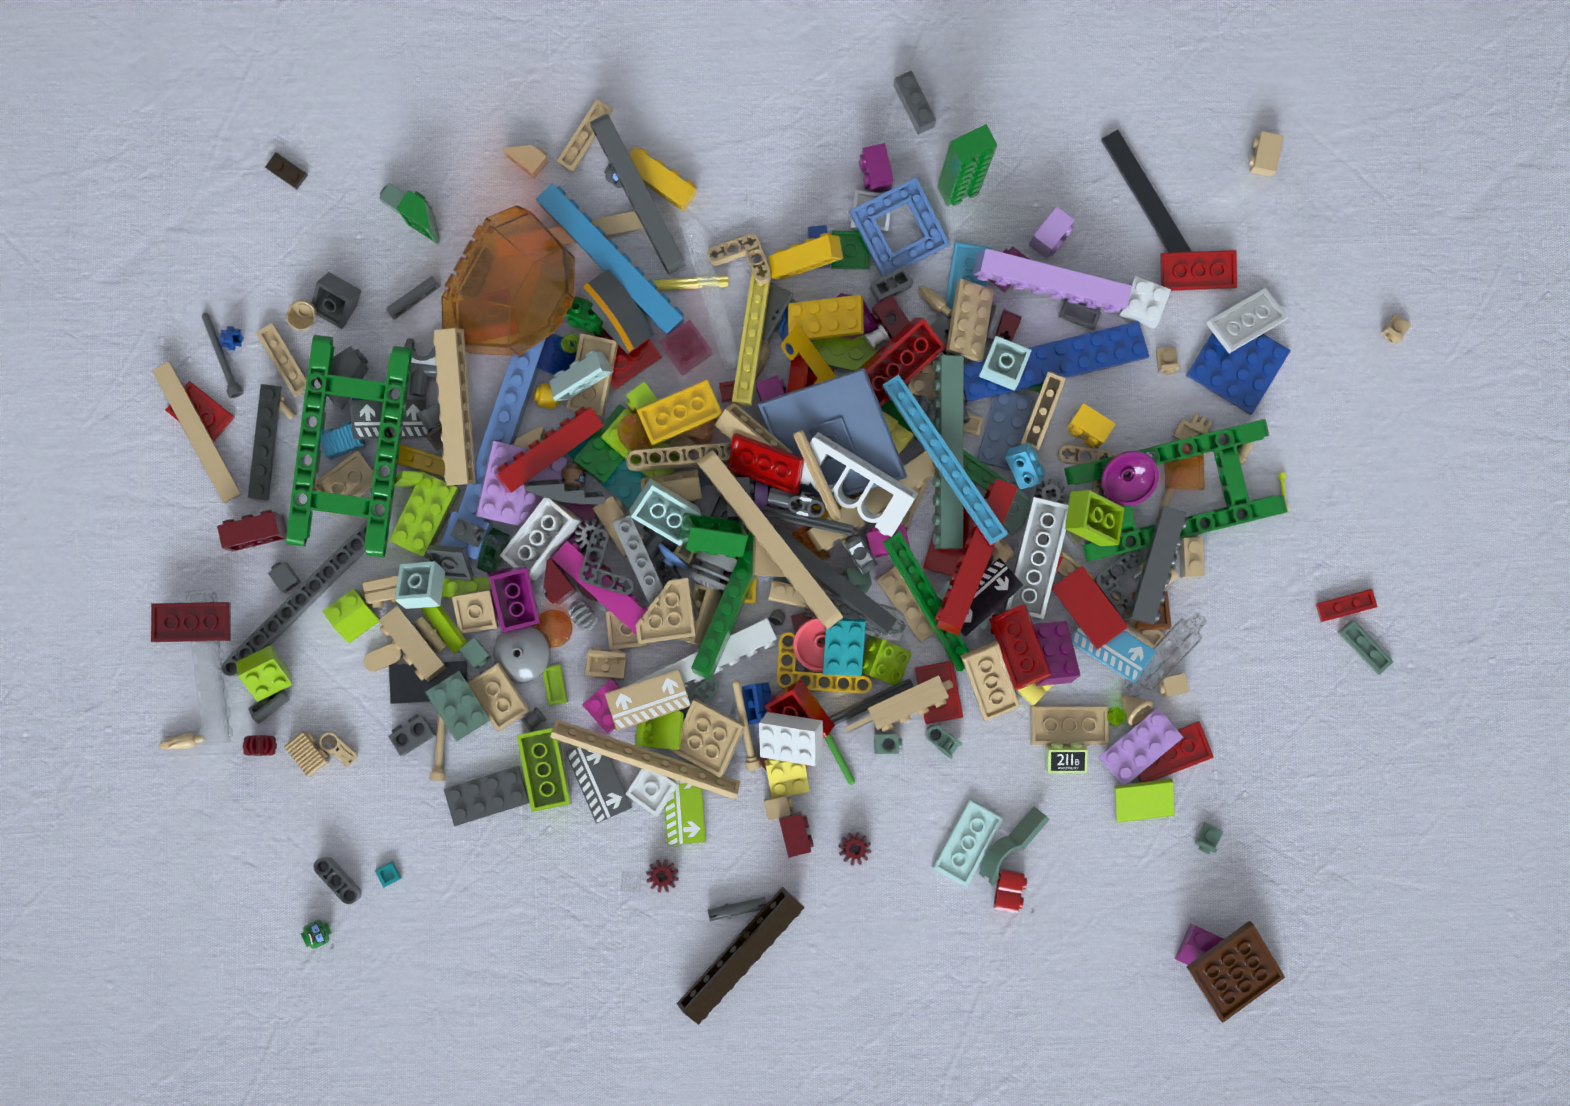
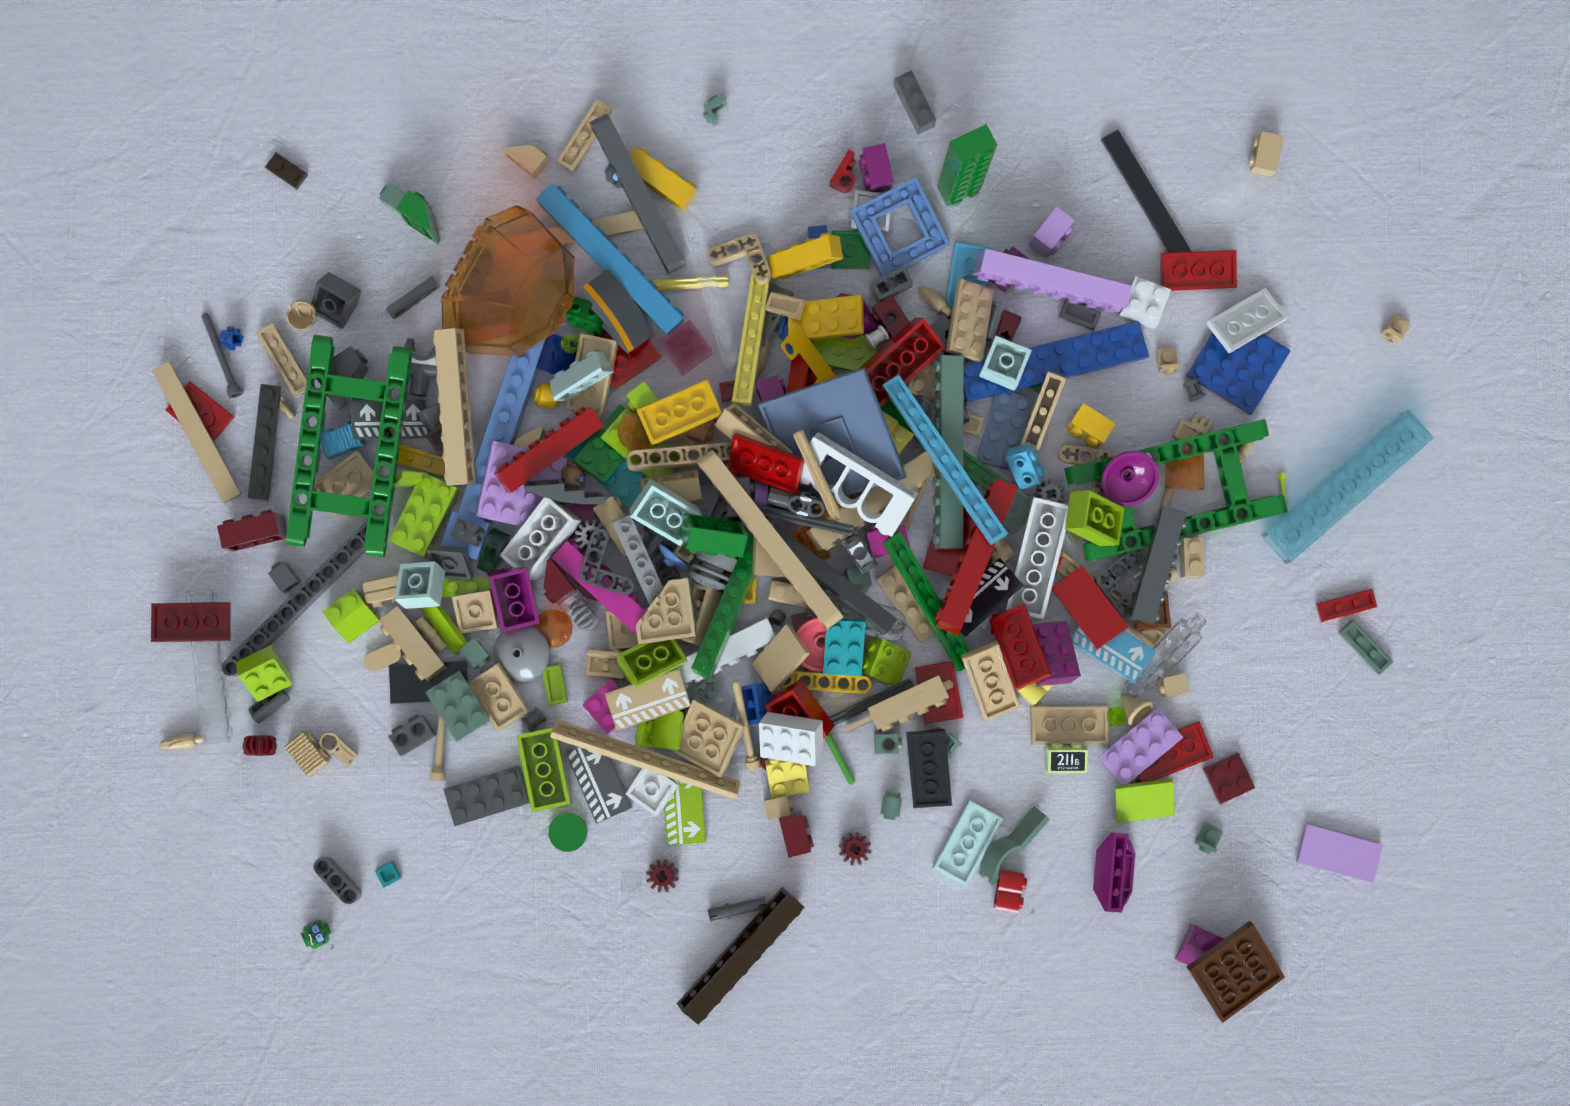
(567, 832): none -> green tile
(649, 661): none -> lime slope
(714, 105): none -> sand green bracket
(780, 658): none -> tan tile
(785, 305): none -> tan tile
(843, 173): none -> red plate
(891, 805): none -> sand green brick
(929, 768): none -> black tile
(1114, 872): none -> magenta wedge
(1193, 389): none -> dark grey bush
(1228, 778): none -> dark red plate
(1339, 853): none -> lavender tile
(1347, 486): none -> clear light blue brick

